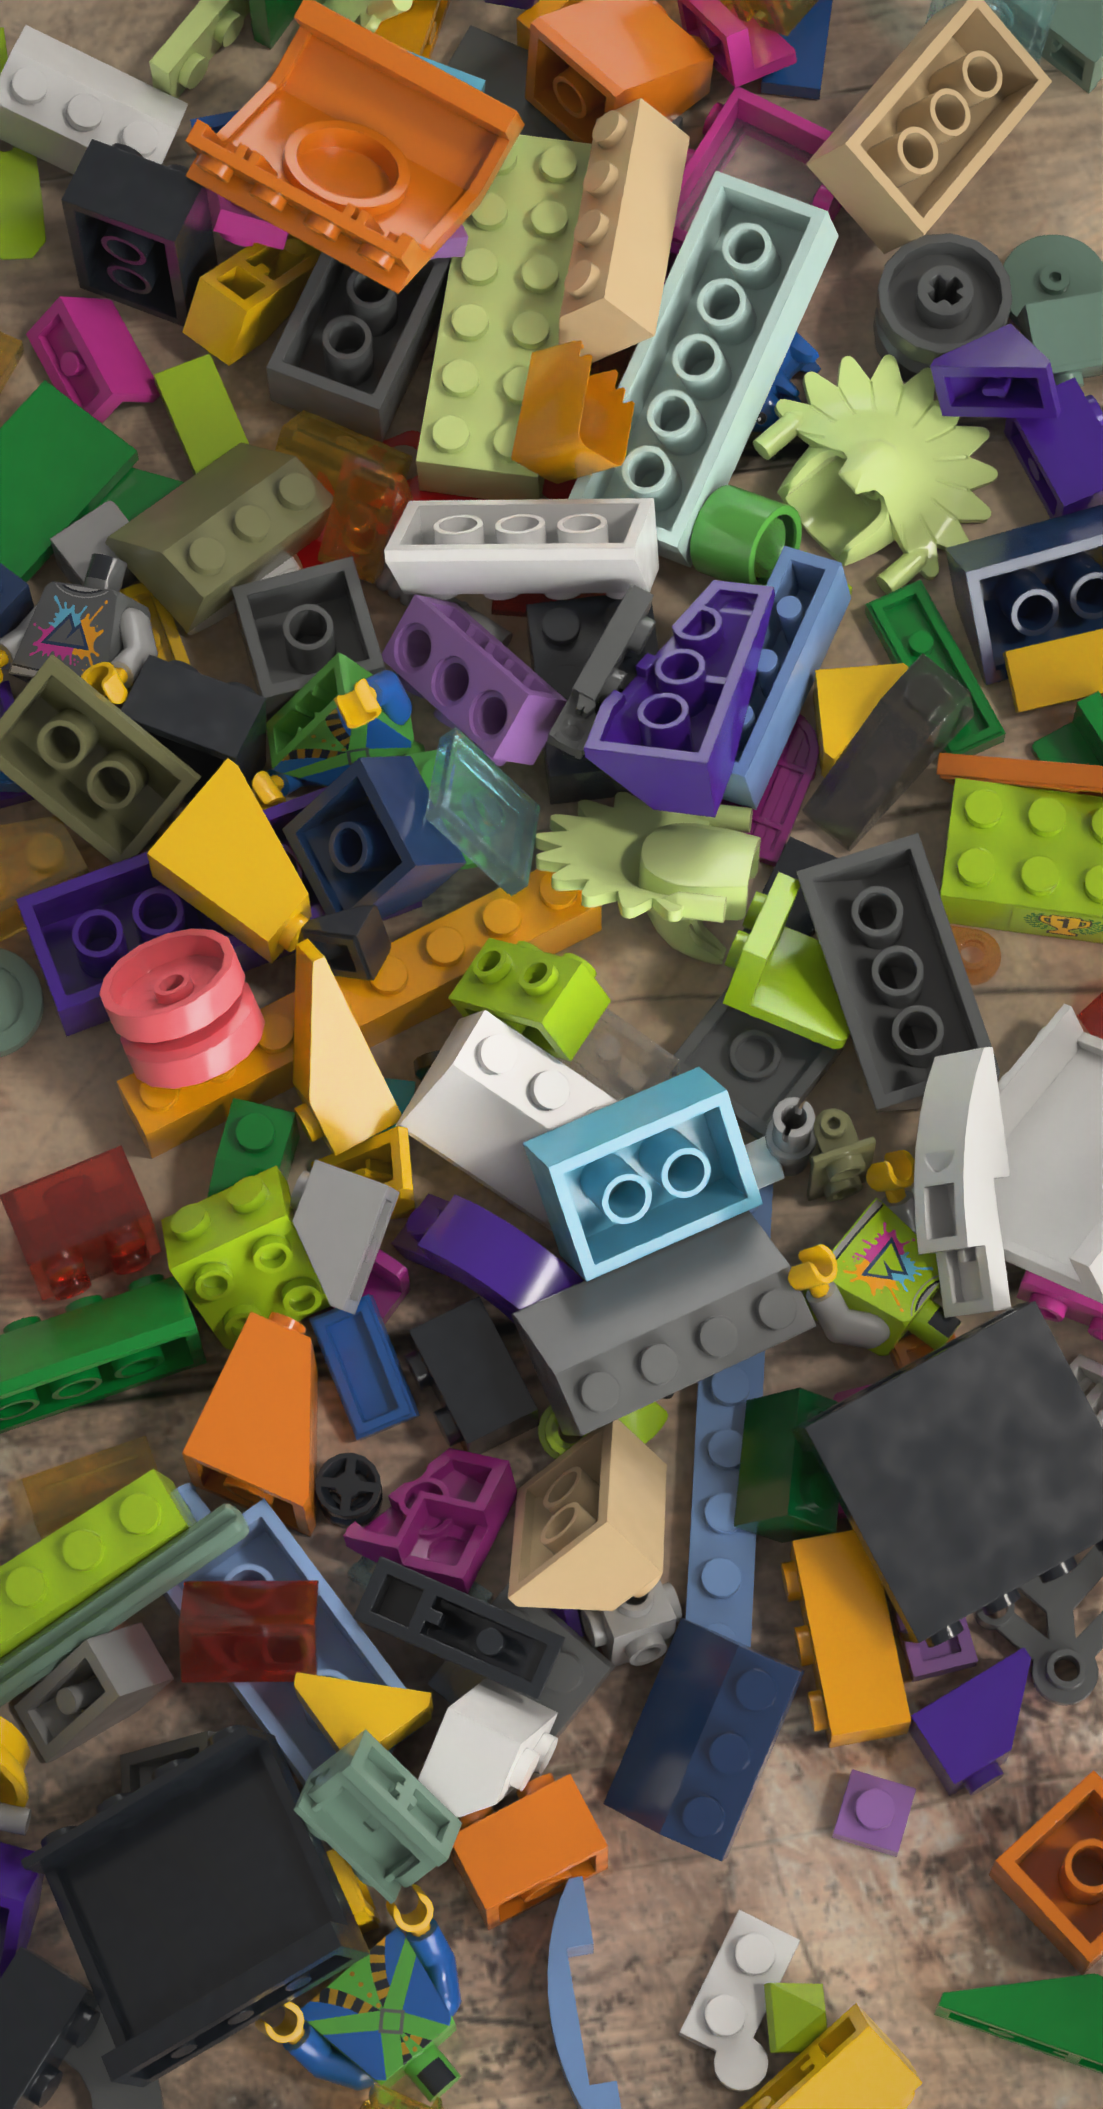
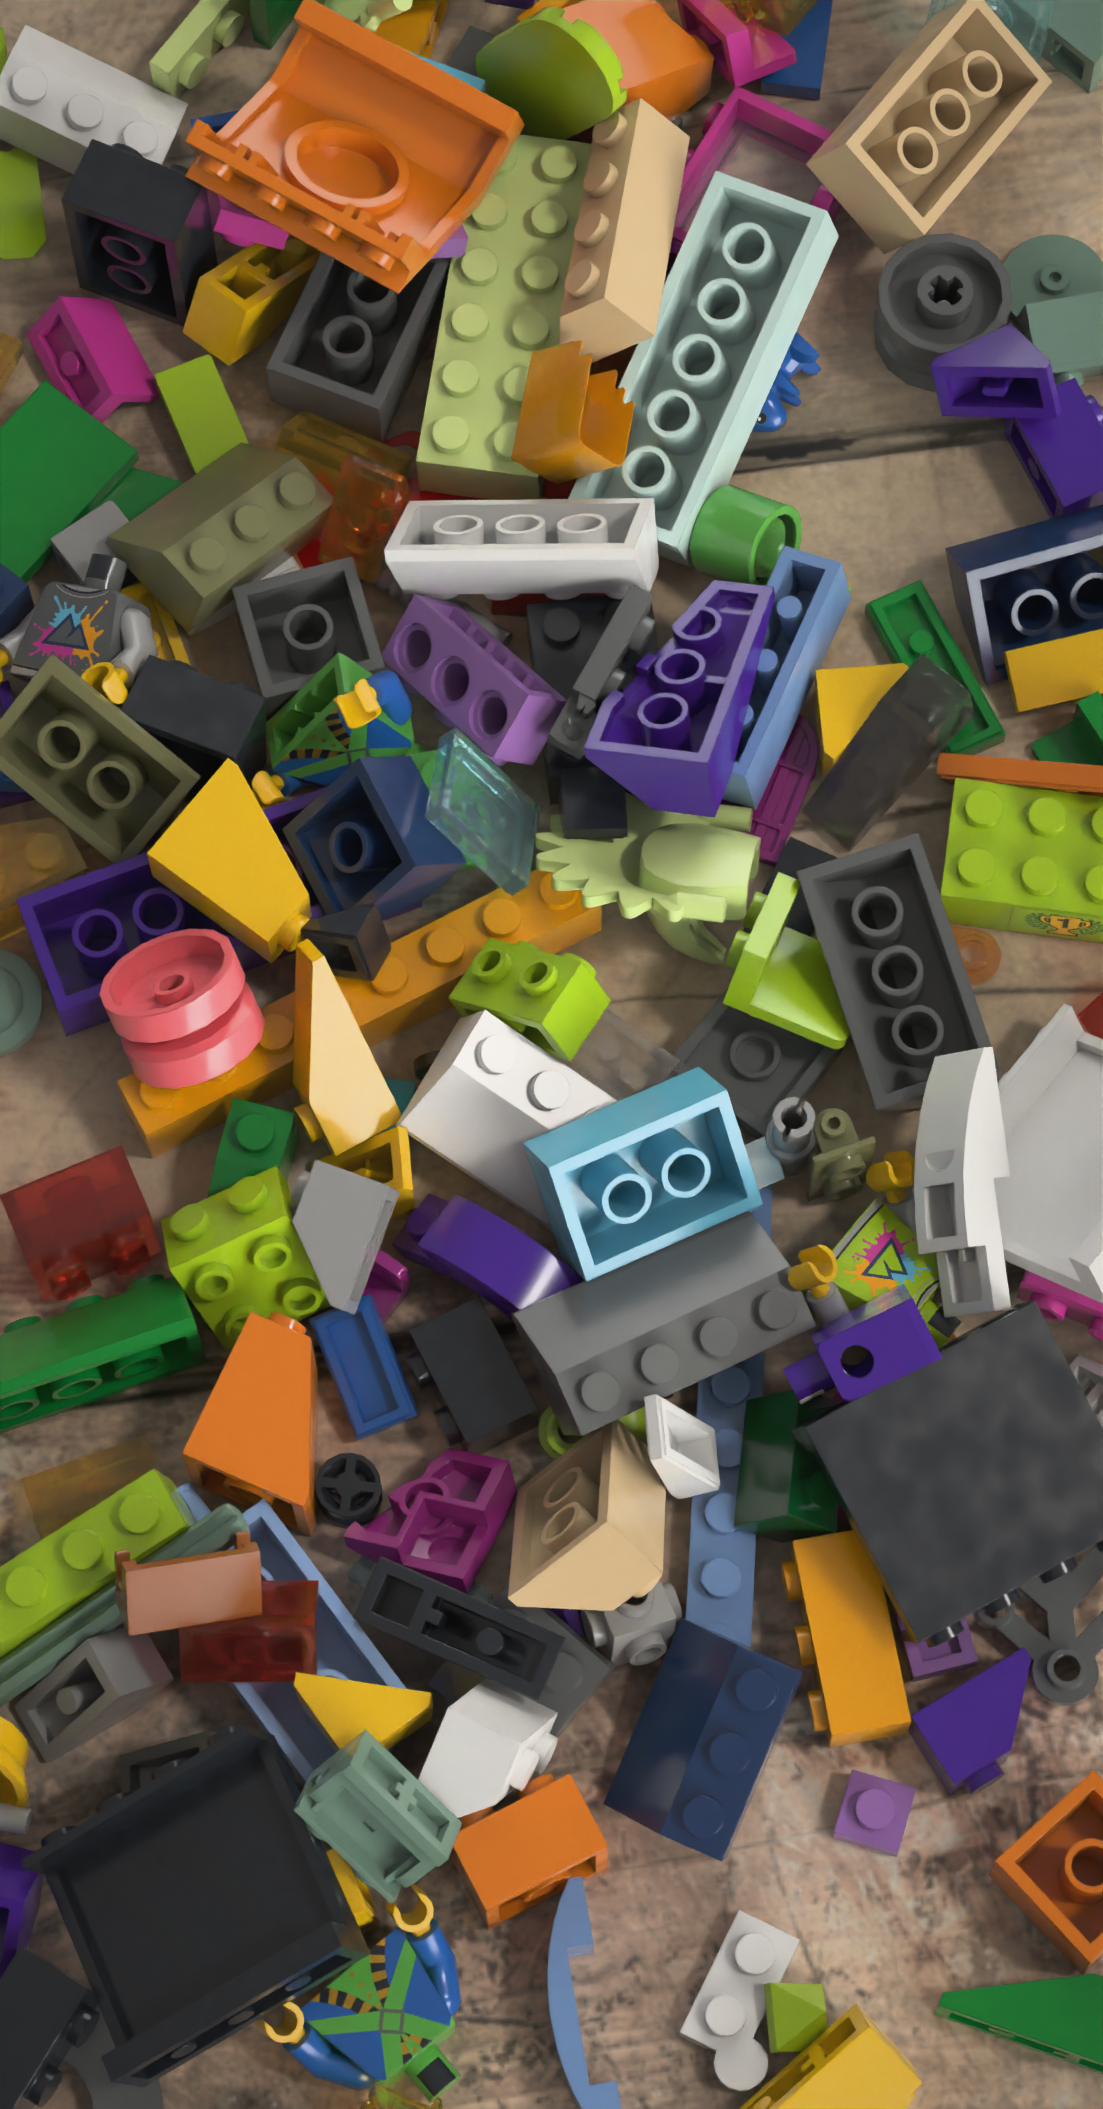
(189, 1588): none -> hinge
(553, 74): none -> lime tile
(591, 804): none -> black slope
(681, 1449): none -> white slope
(880, 468): yellowish green piece -> none
(895, 1345): none -> dark purple torso

